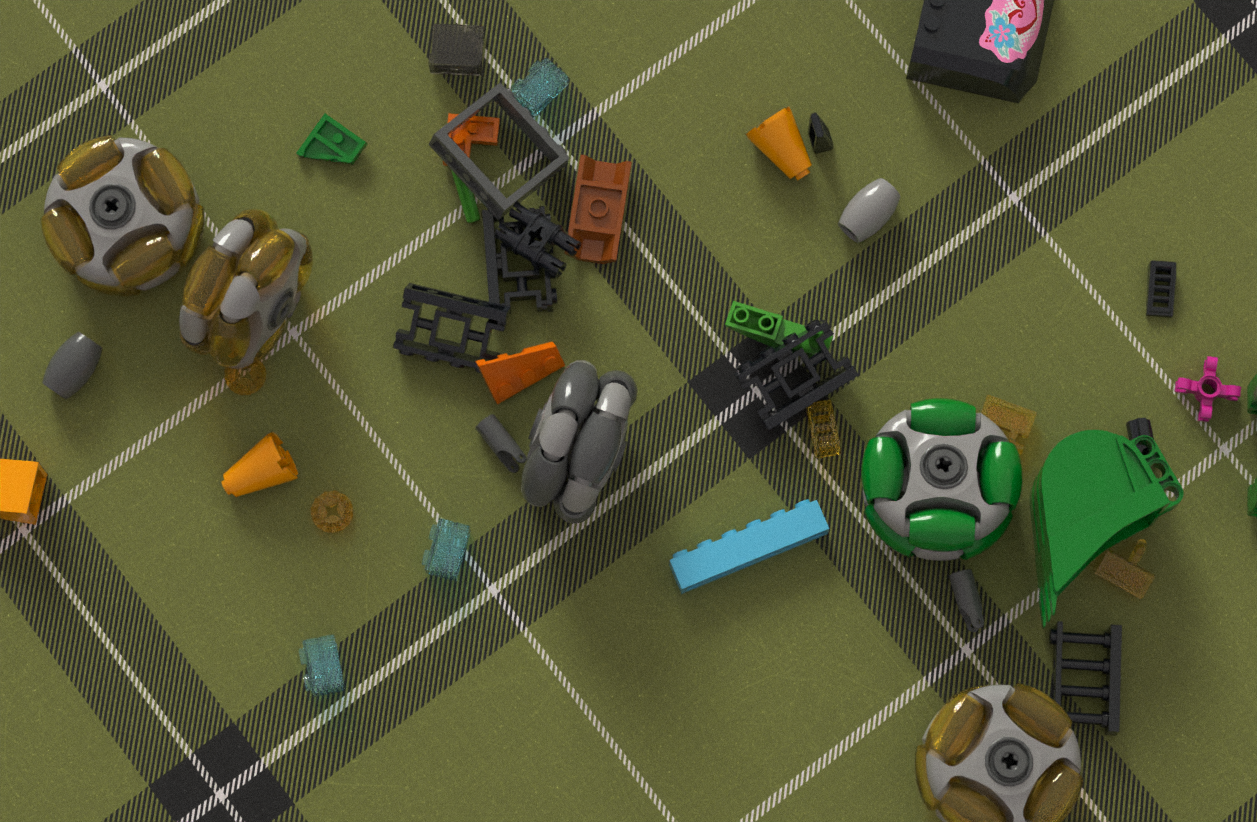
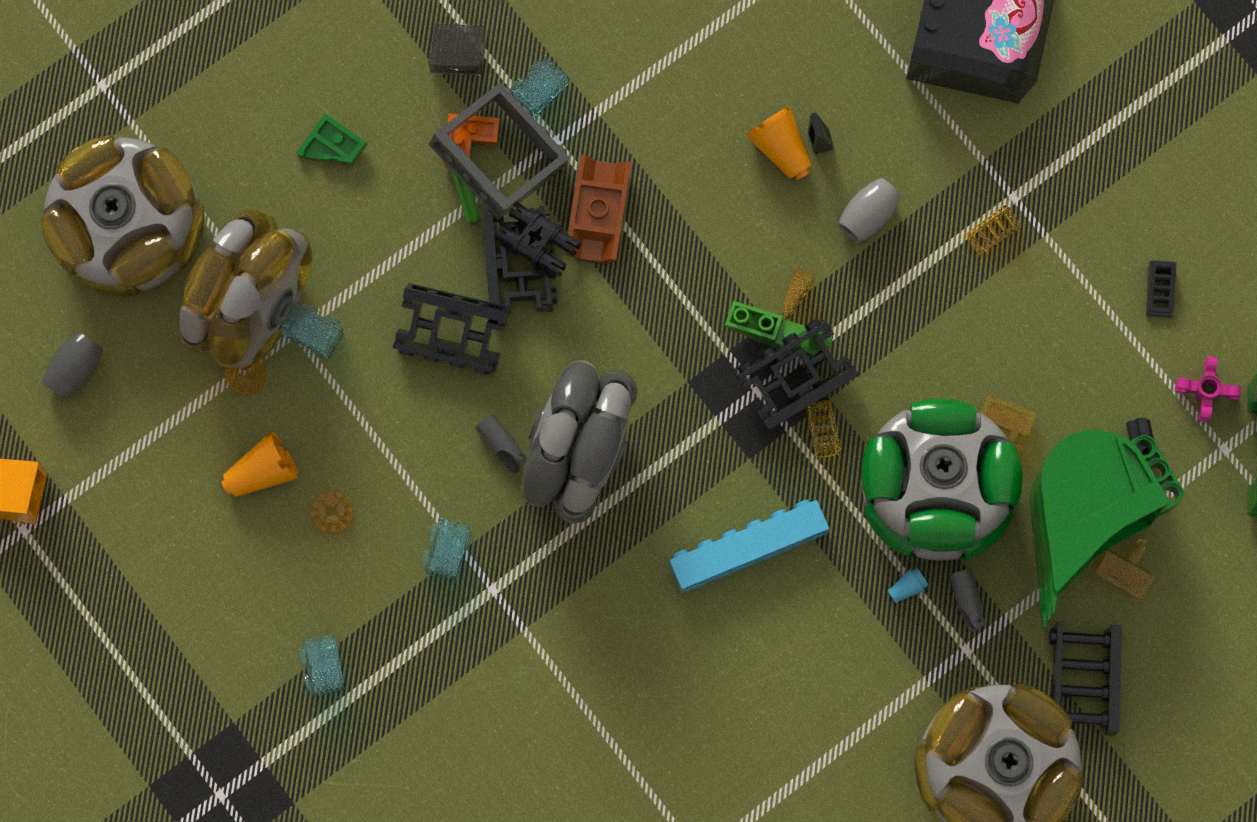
(313, 330): none -> clear light blue brick
(518, 371): orange wing -> none
(799, 286): none -> clear yellow slope
(908, 585): none -> medium azure cone
(1004, 211): none -> clear yellow slope

